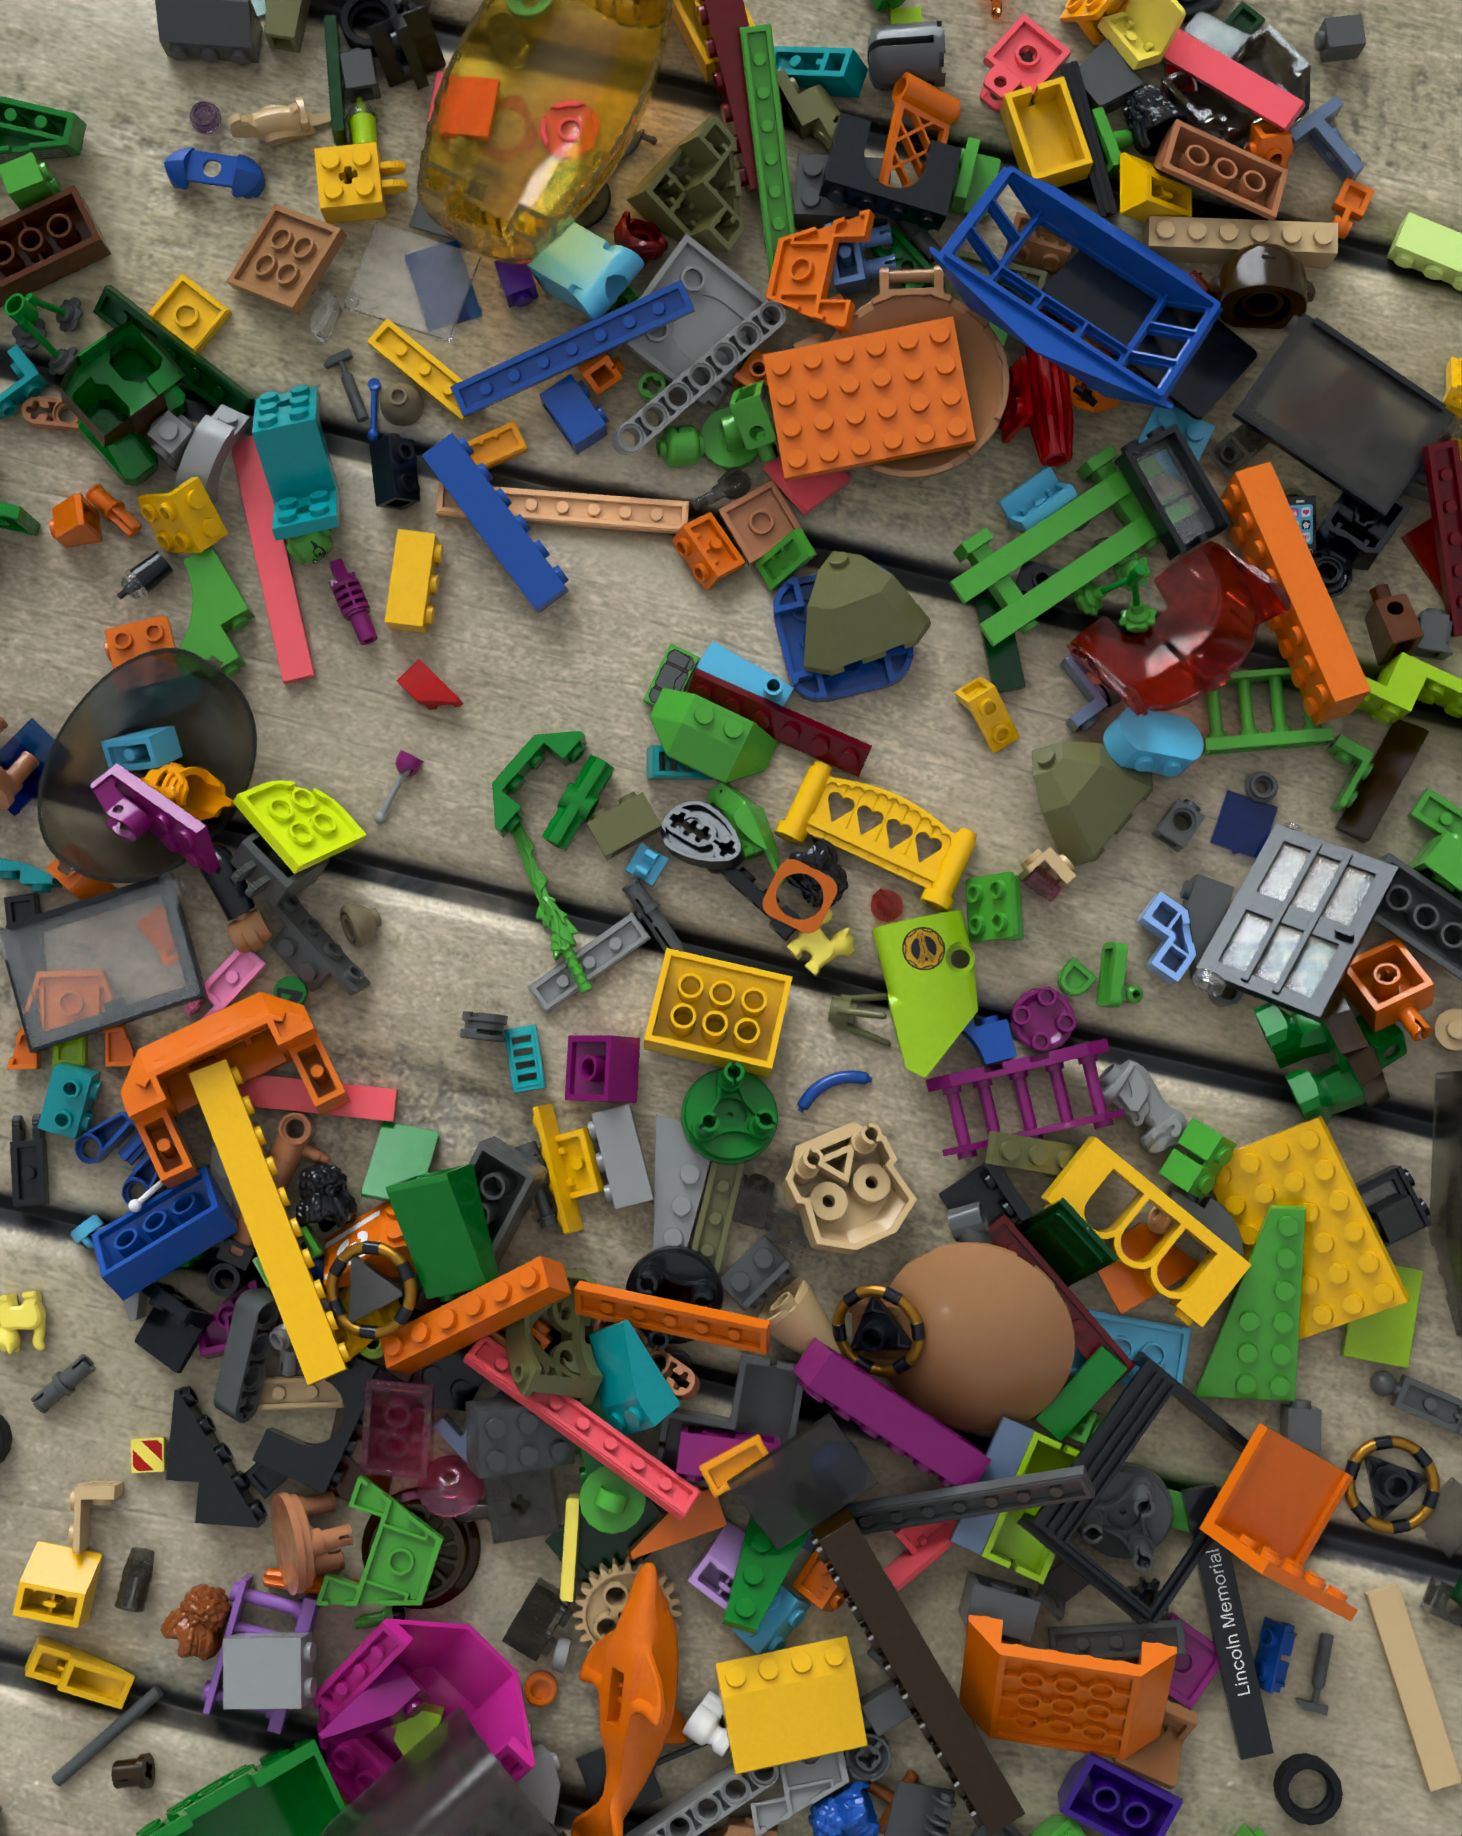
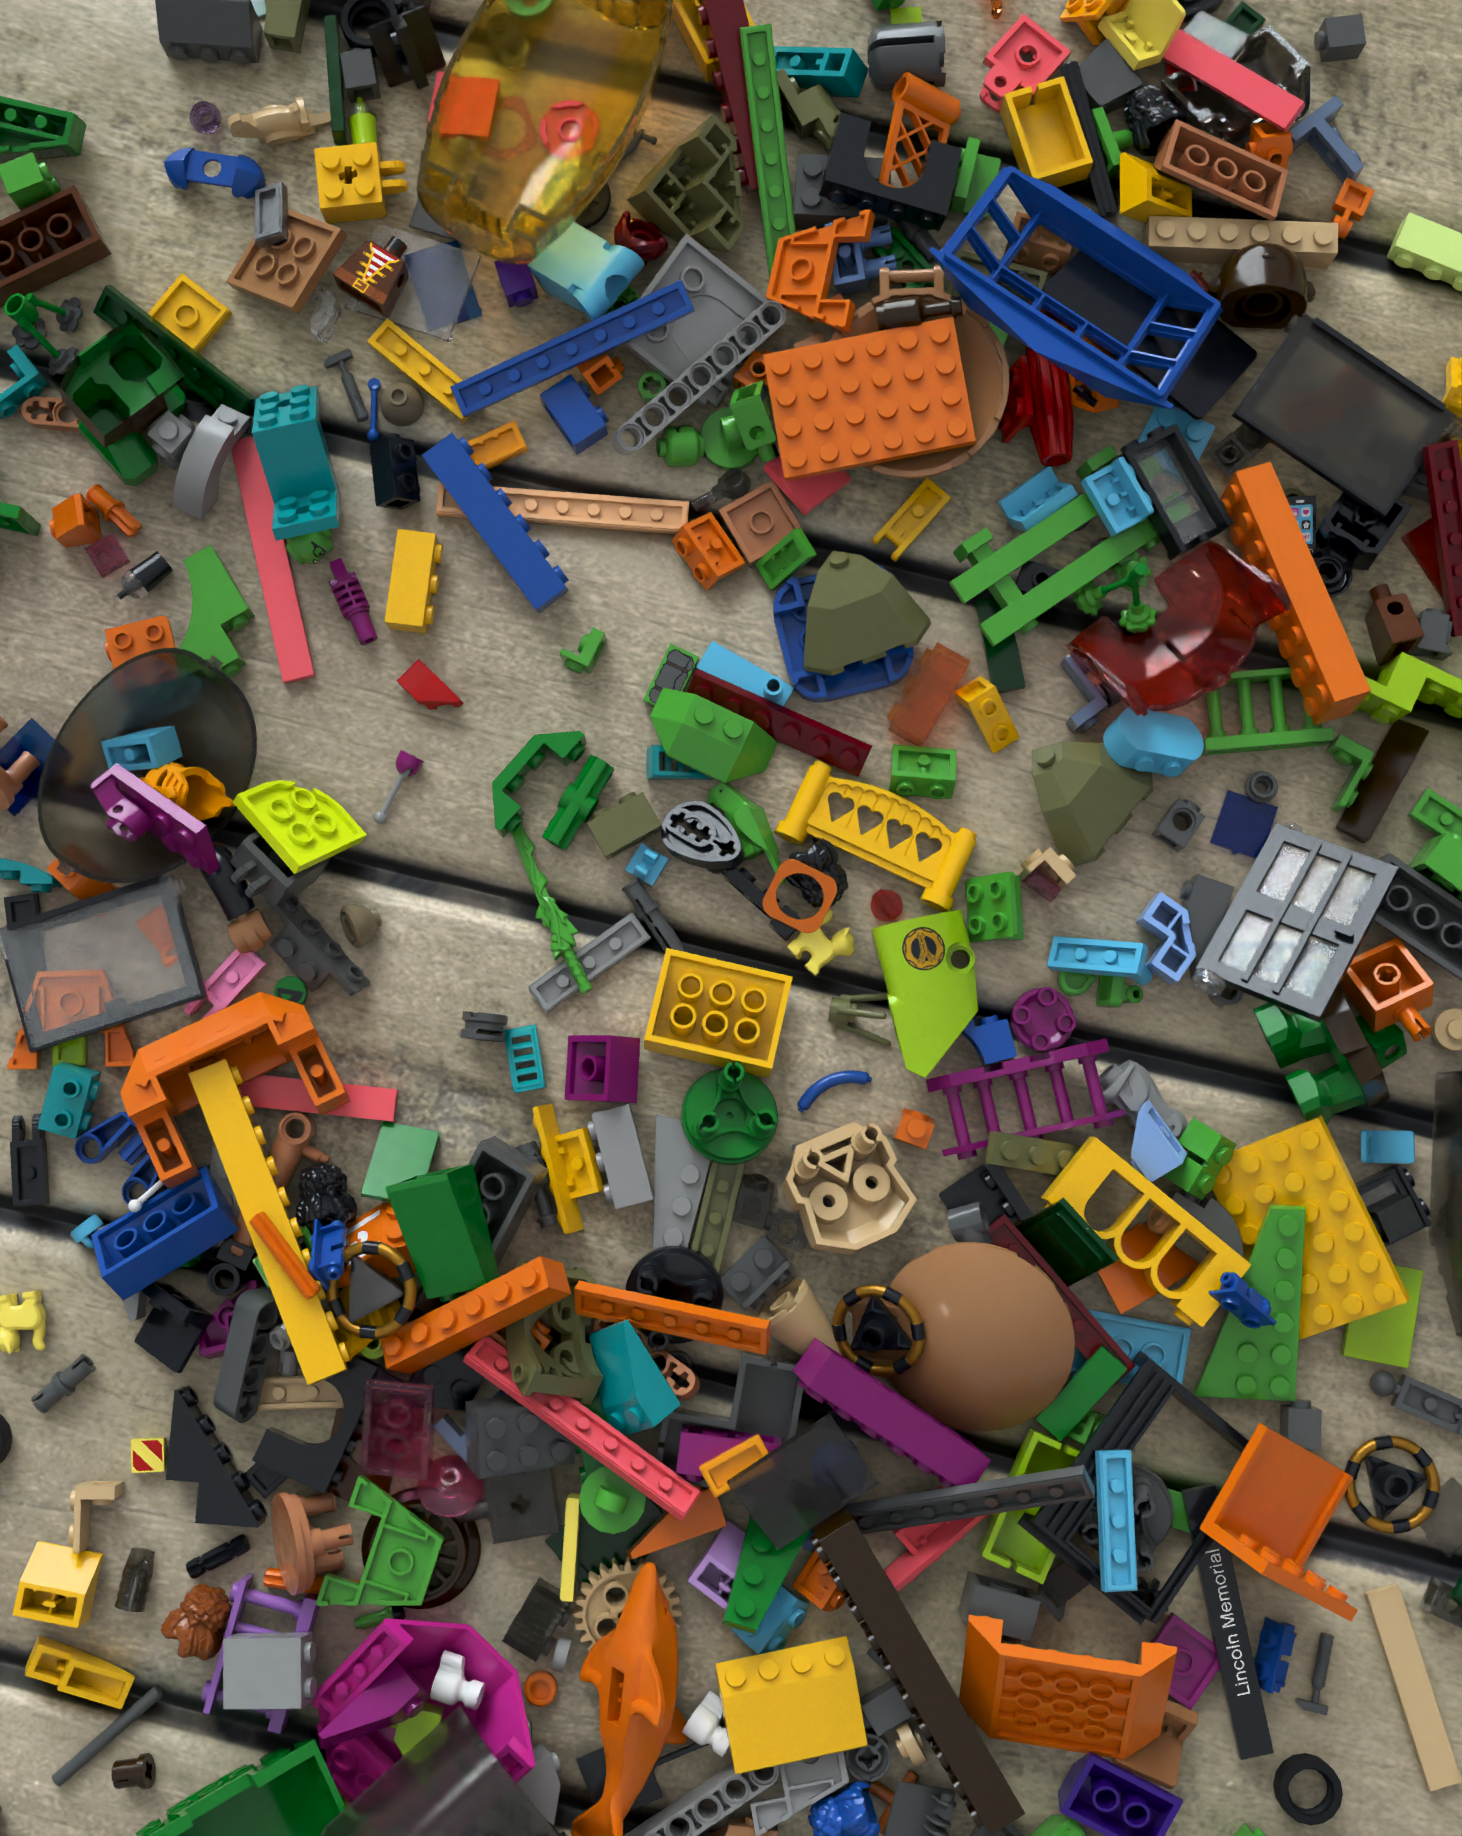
(107, 555): none -> clear pink tile
(183, 518): yellow bracket -> none
(218, 1556): none -> black axle
(271, 215): none -> flat silver tile
(284, 1255): none -> orange axle
(327, 1251): none -> blue hinge
(375, 275): none -> reddish brown torso
(451, 1684): none -> white piece
(590, 650): none -> bright green bracket
(910, 1743): none -> tan wheel
(912, 312): none -> dark brown piece
(913, 517): none -> yellow hinge
(914, 1128): none -> orange brick
(923, 771): none -> bright green bracket
(927, 694): none -> clear orange brick
(1006, 1455): sand blue tile -> none
(1100, 958): none -> medium azure piece
(1116, 1520): none -> medium azure tile
(1116, 1639): dark grey tile -> none
(1118, 496): none -> medium azure bracket
(1154, 1145): none -> light blue slope
(1243, 1301): none -> blue hinge
(1387, 1146): none -> medium azure bracket

